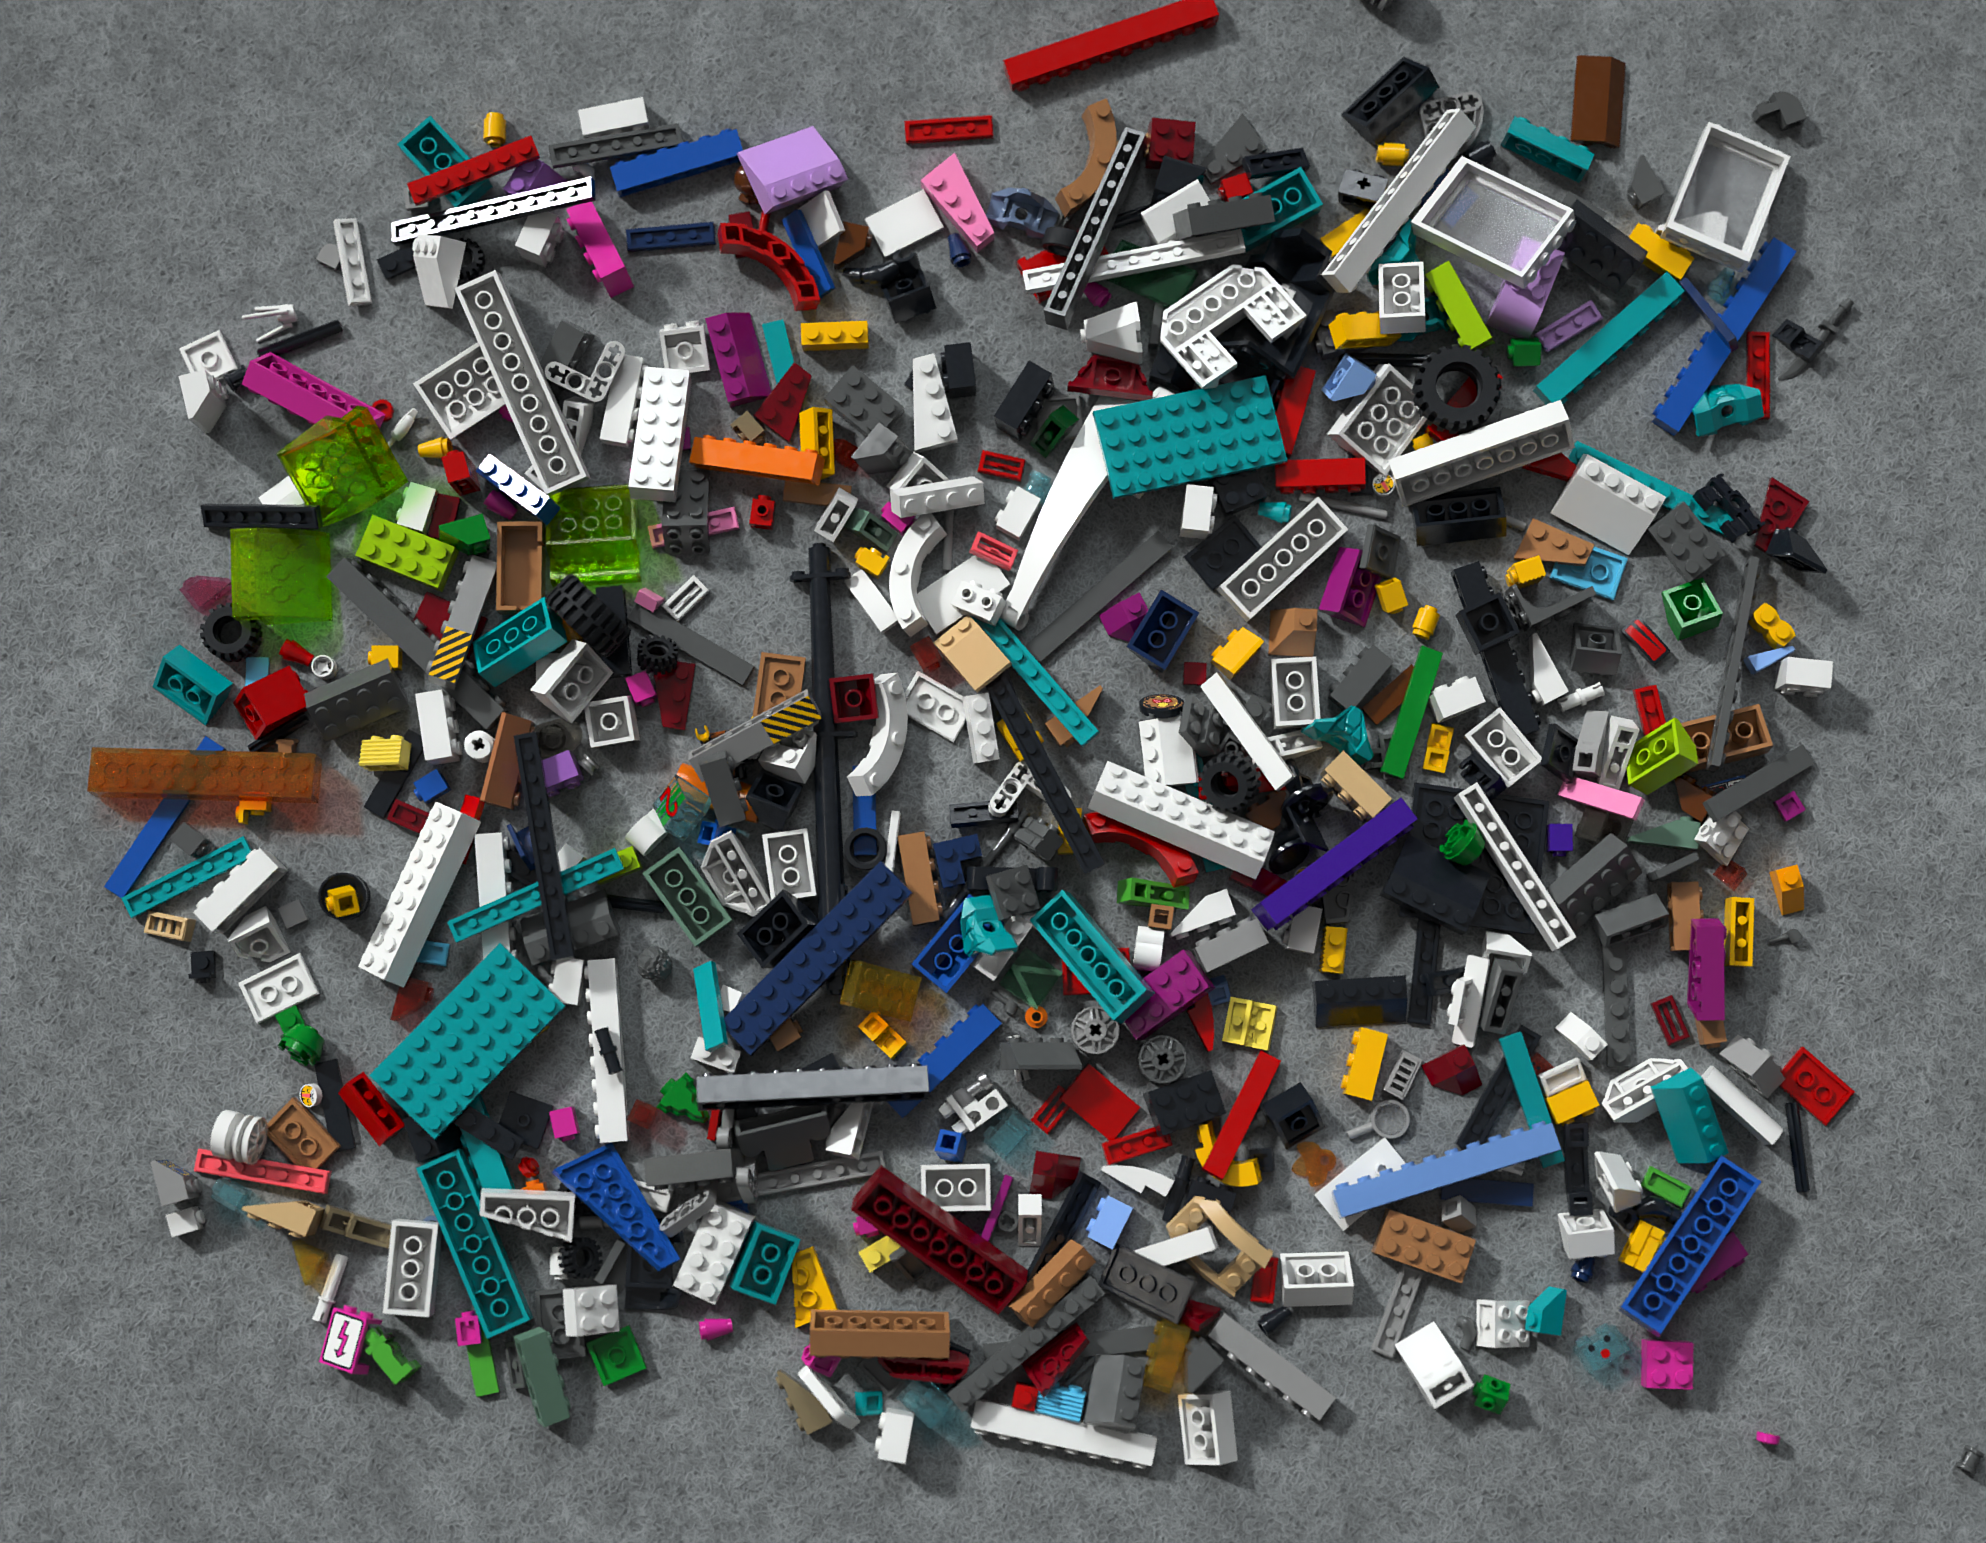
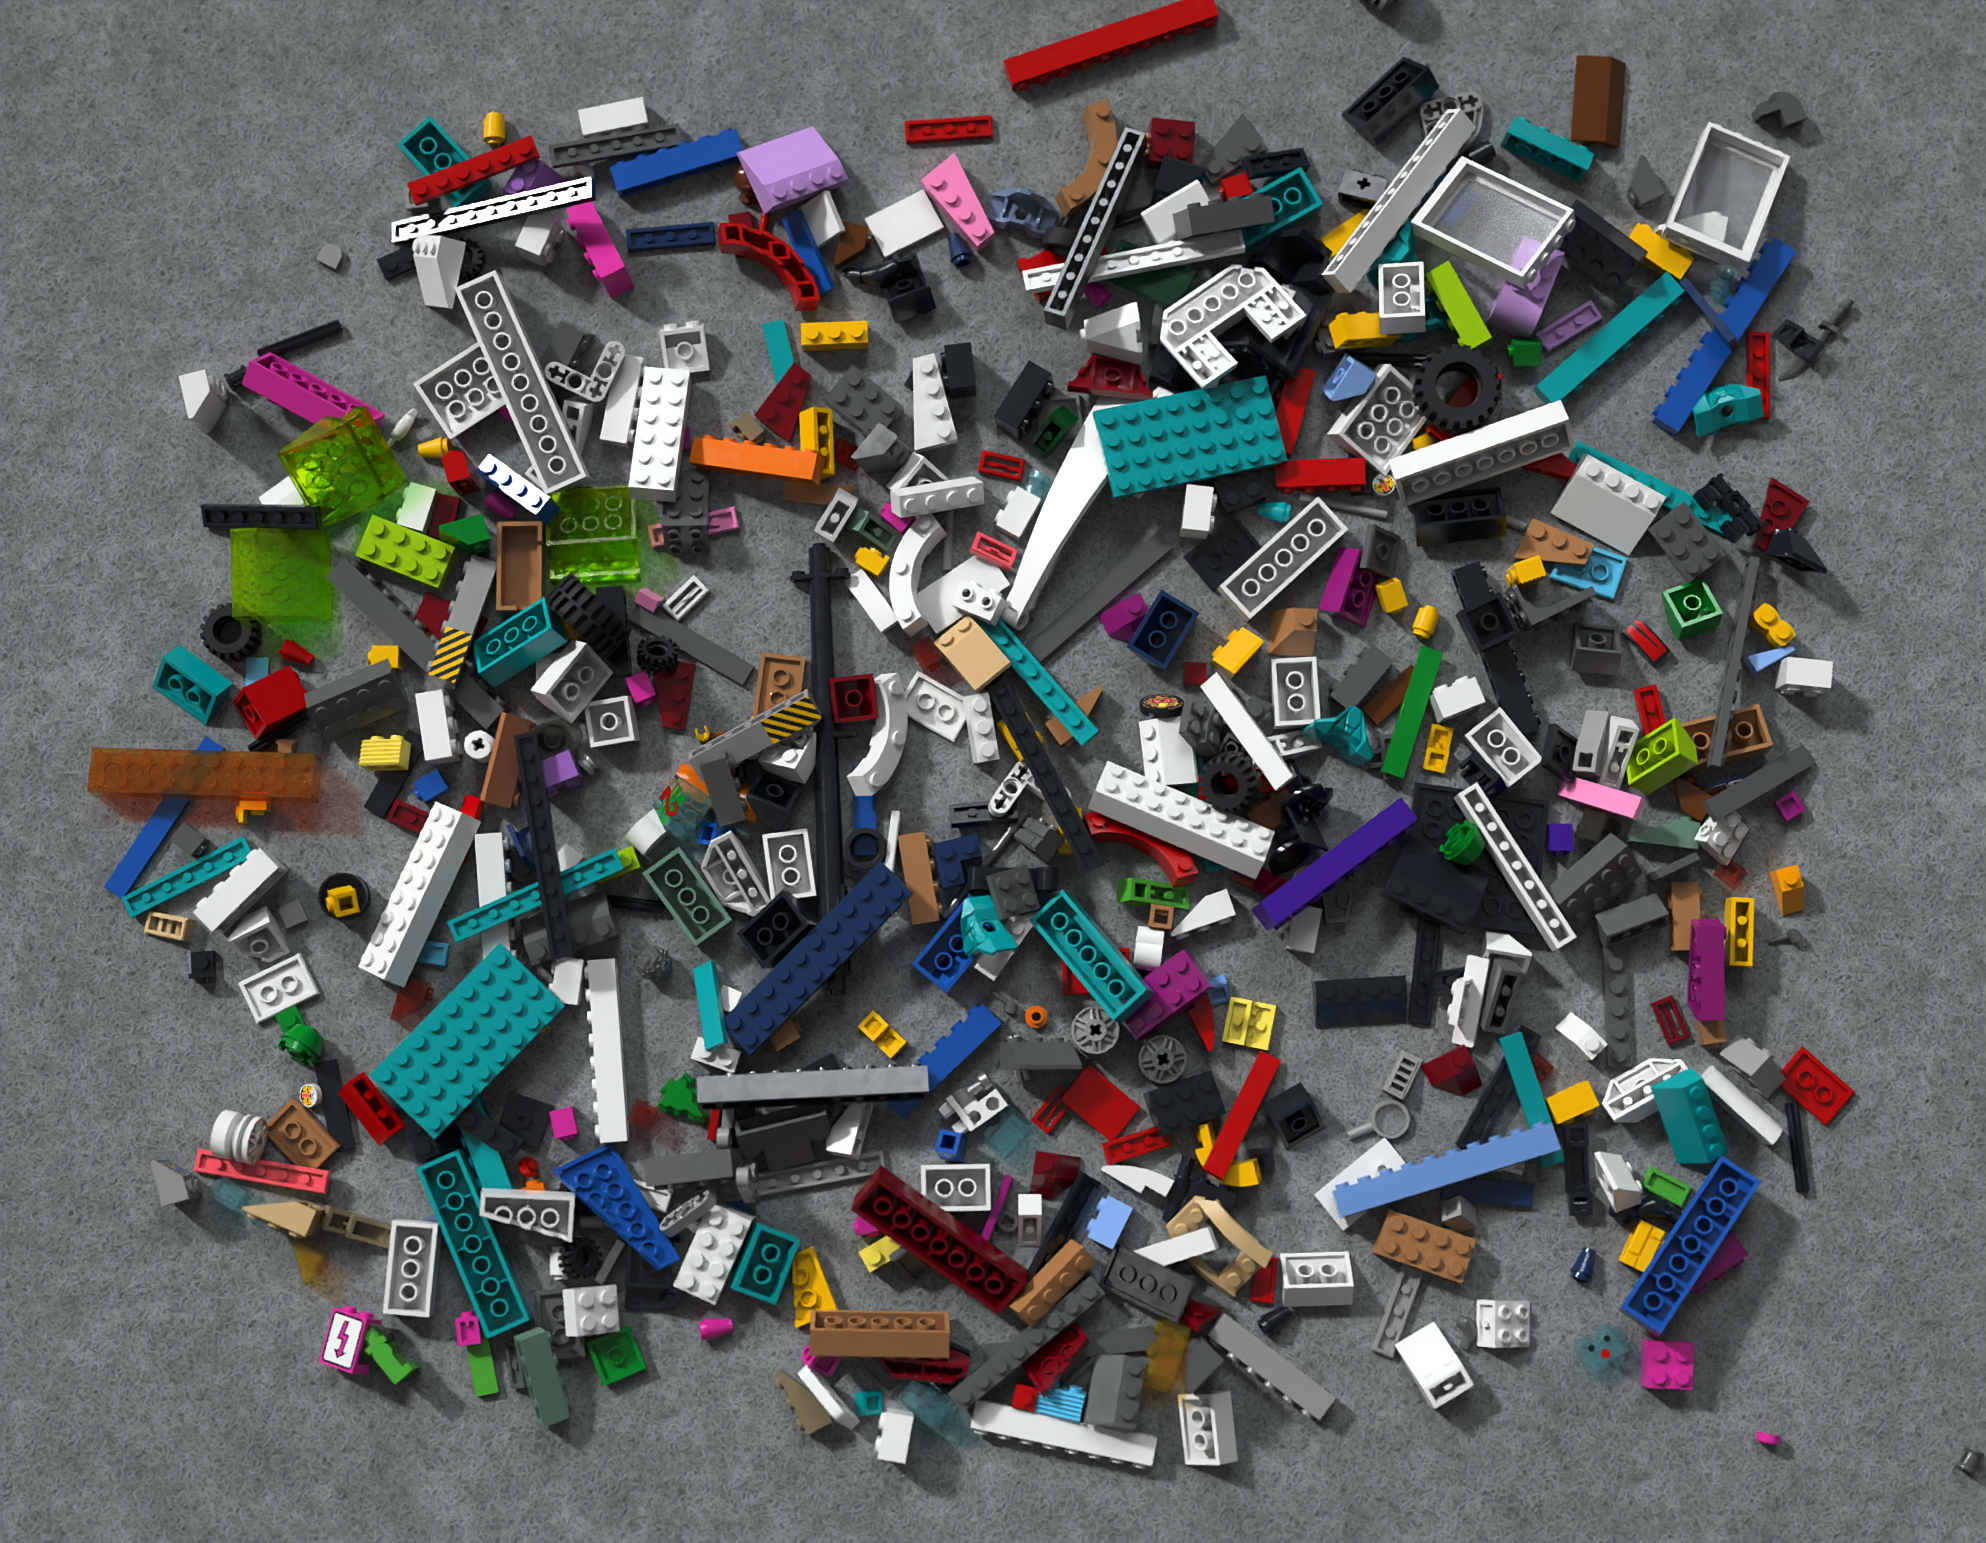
(185, 1221): white brick -> none
(205, 590): clear pink slope -> none
(209, 354): white tile -> none
(285, 314): white plant -> none
(321, 664): white wheel -> none
(330, 1288): white axle -> none
(352, 262): white tile -> none
(385, 407): red tile -> none
(608, 1050): black pin -> none
(738, 357): magenta slope -> none
(765, 520): red brick -> none
(880, 990): clear yellow brick -> none
(1030, 978): clear green tile -> none
(1229, 944): light grey brick -> none
(1310, 1164): clear orange plate -> none
(1333, 950): yellow brick -> none
(1355, 787): tan brick -> none
(1364, 1063): yellow brick -> none
(1392, 154): yellow brick -> none
(1491, 1394): green brick -> none
(1544, 677): white slope -> none
(1547, 1312): teal slope -> none
(1561, 1077): white tile -> none
(1580, 697): white pin -> none
(1587, 1235): white slope -> none

